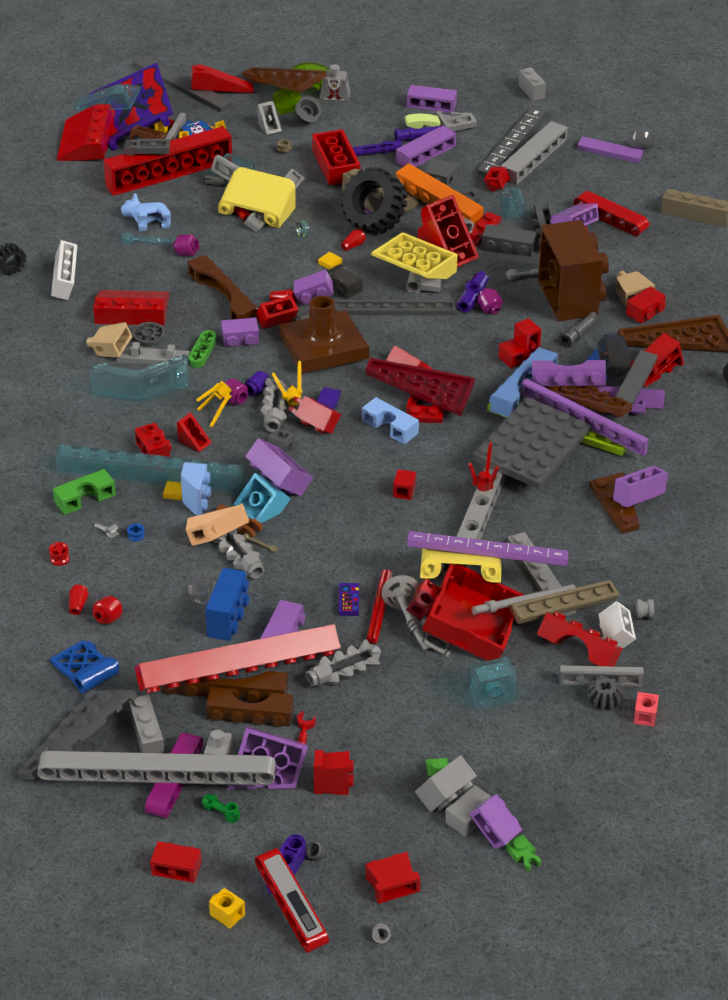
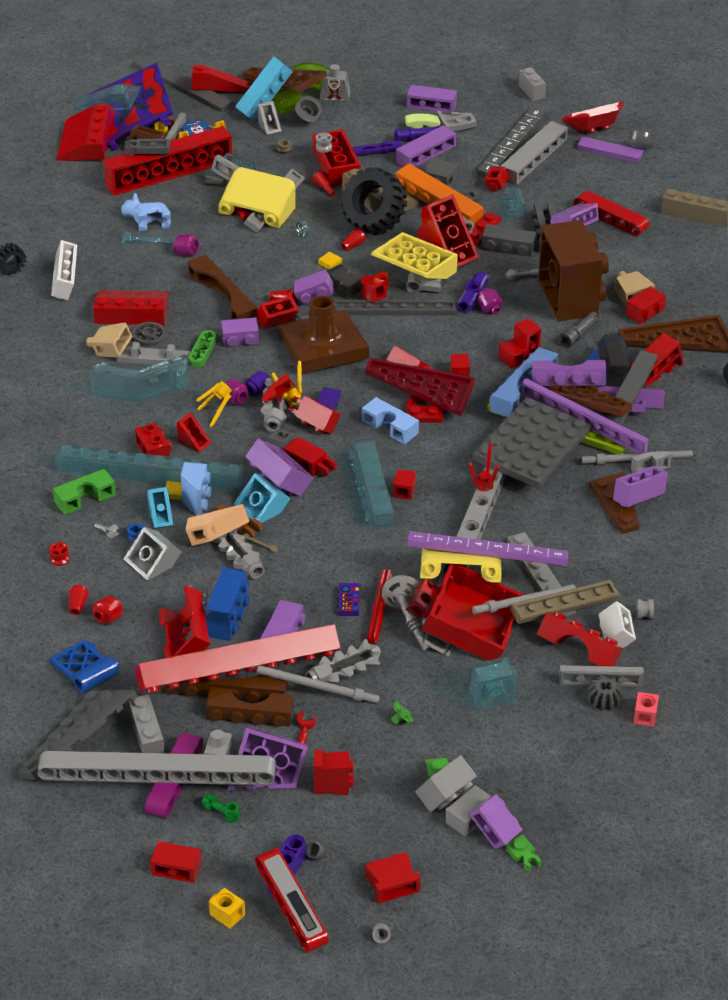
(151, 553): none -> light grey slope
(159, 507): none -> medium azure slope
(175, 623): none -> red piece
(264, 87): none -> medium azure brick
(278, 389): none -> red slope
(310, 457): none -> red hinge
(321, 181): none -> red cone
(323, 142): none -> light grey wheel
(357, 694): none -> light grey bar
(372, 484): none -> clear light blue brick
(375, 286): none -> red brick
(401, 714): none -> bright green plant
(460, 364): none -> red brick
(594, 118): none -> red wedge
(601, 459): none -> light grey bar
(659, 459): none -> light grey slope

